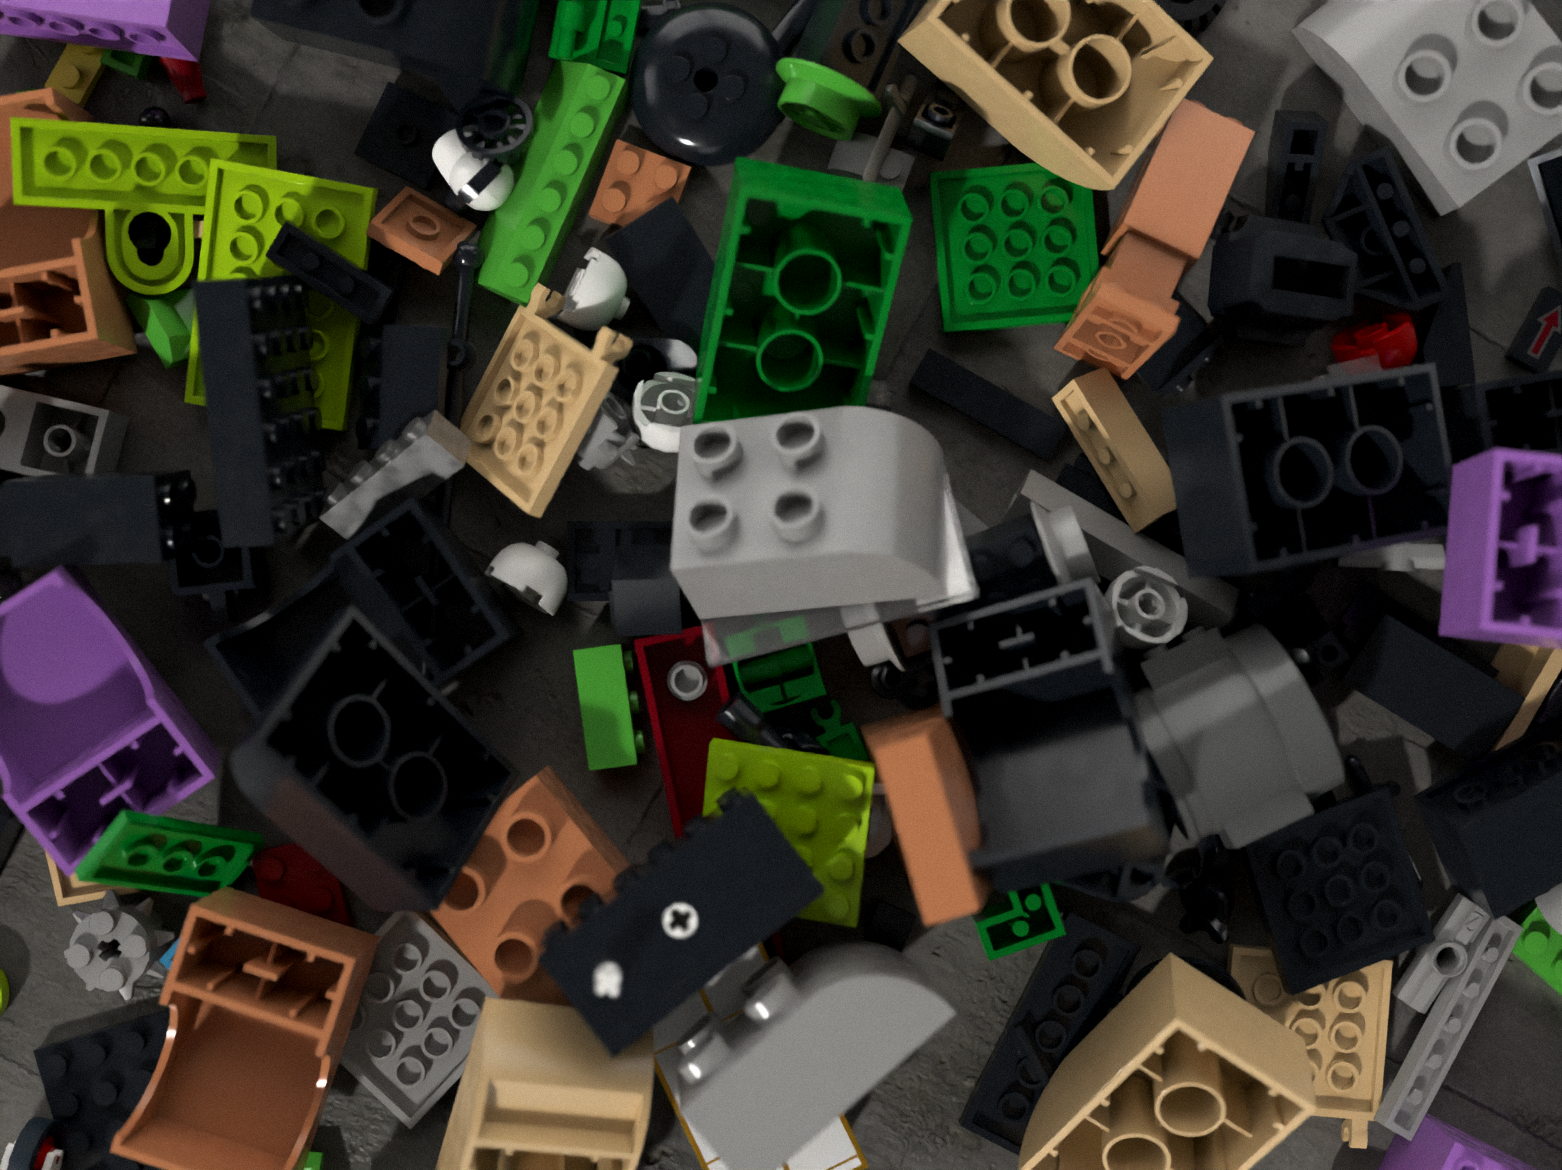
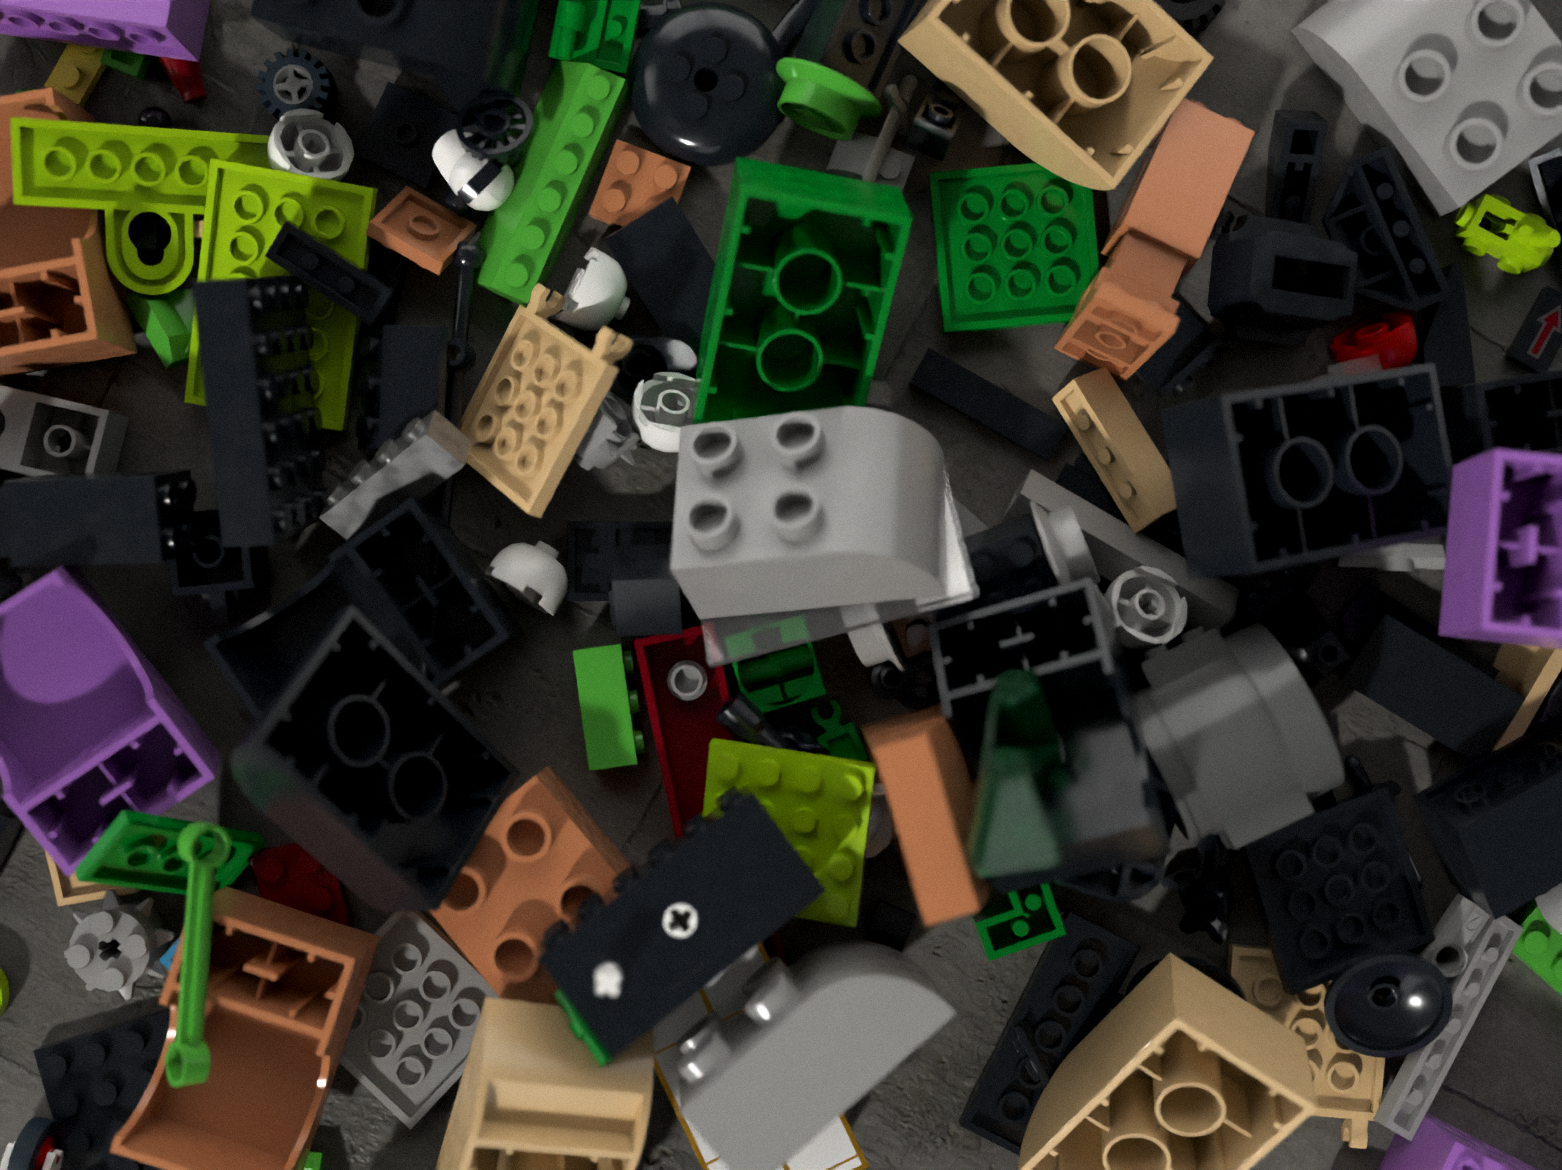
(189, 1057): none -> bright green piece
(287, 78): none -> black wheel
(310, 146): none -> white cylinder
(582, 1030): none -> green bar
(1016, 743): none -> clear green windscreen
(1393, 1019): none -> black dish
(1513, 237): none -> lime brick

